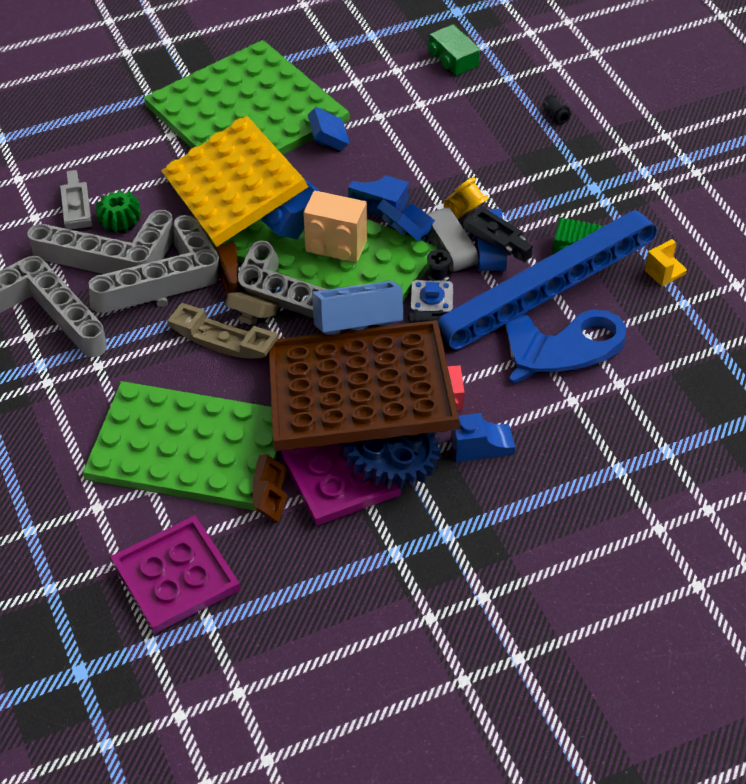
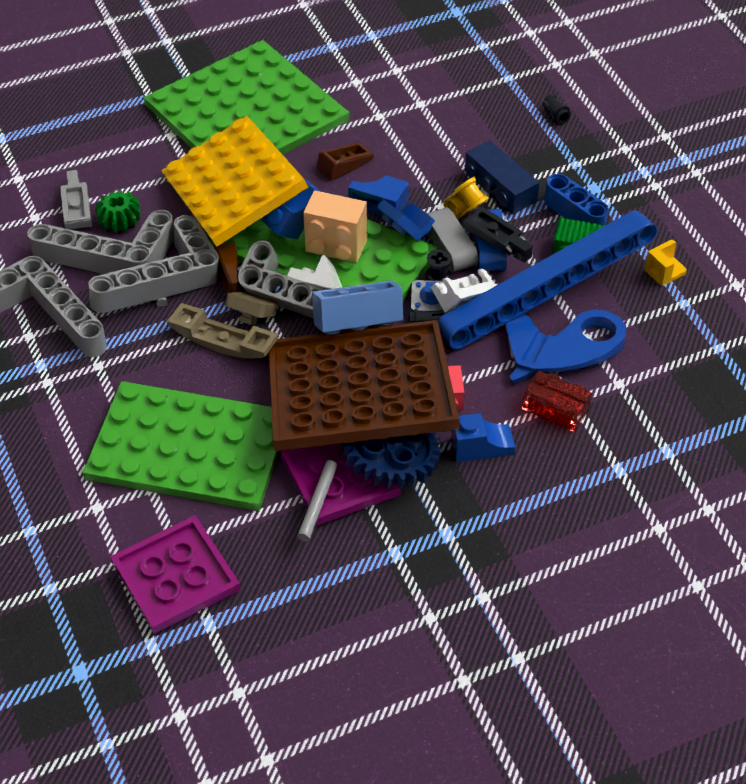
(267, 485): reddish brown slope -> none
(317, 500): none -> light grey bar
(324, 275): none -> white slope
(328, 129): blue piece -> none
(341, 160): none -> reddish brown slope
(454, 49): green brick -> none
(459, 291): none -> white hinge
(501, 177): none -> dark blue brick
(556, 400): none -> clear red brick
(574, 201): none -> blue beam

